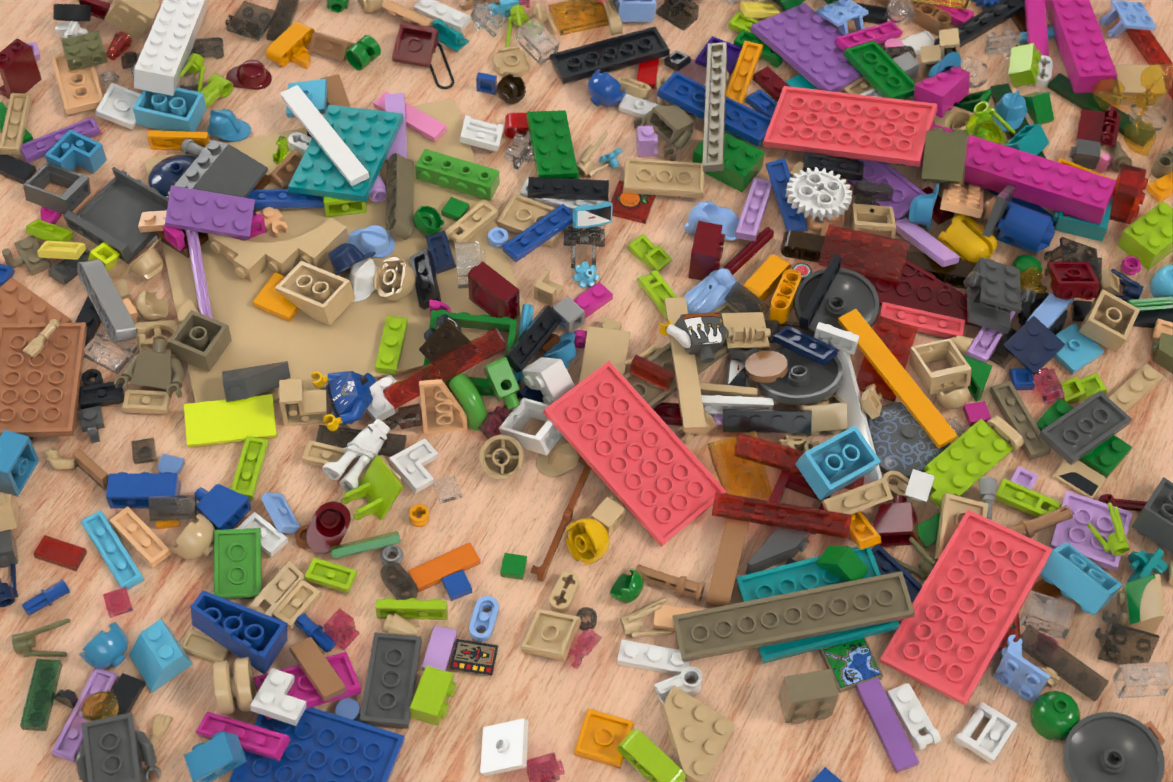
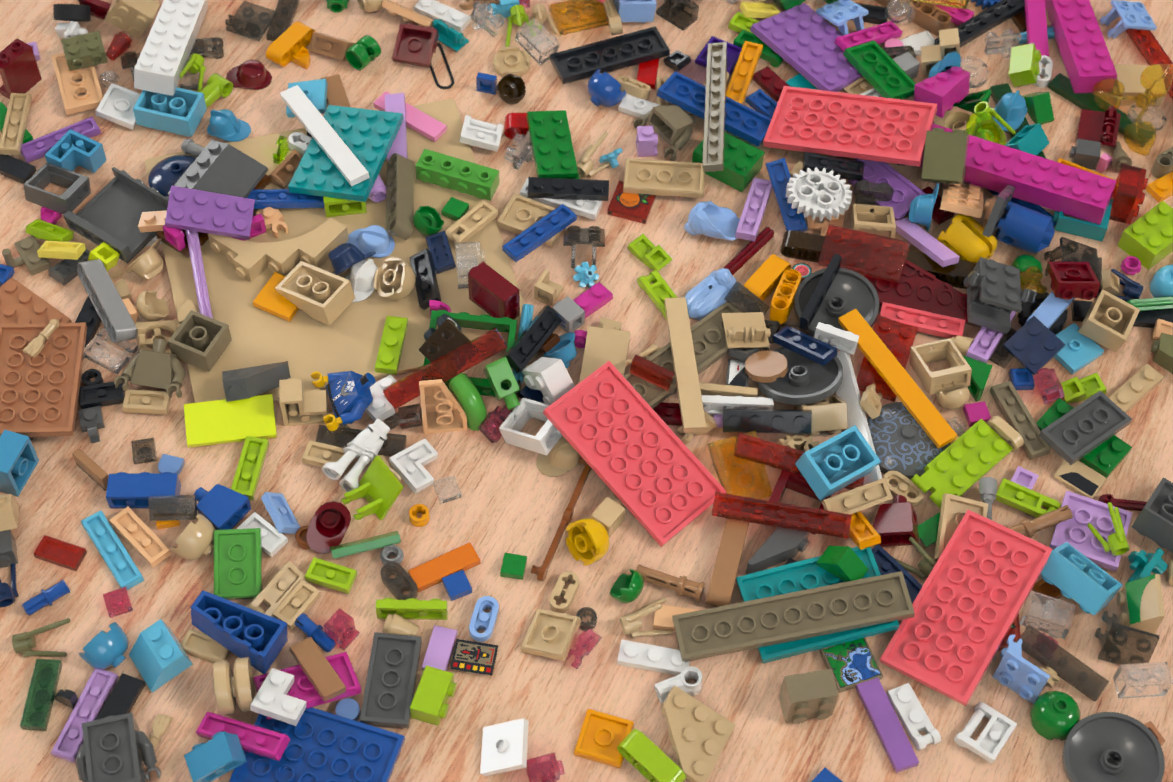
(57, 461): tan arm -> none
(100, 706): clear yellow hair -> none
(173, 139): light orange plate -> none
(497, 237): light blue tile -> none
(502, 456): tan cylinder -> none
(592, 215): slope -> none
(697, 333): torso -> none
(706, 250): dark red brick -> none
(919, 486): white panel -> none

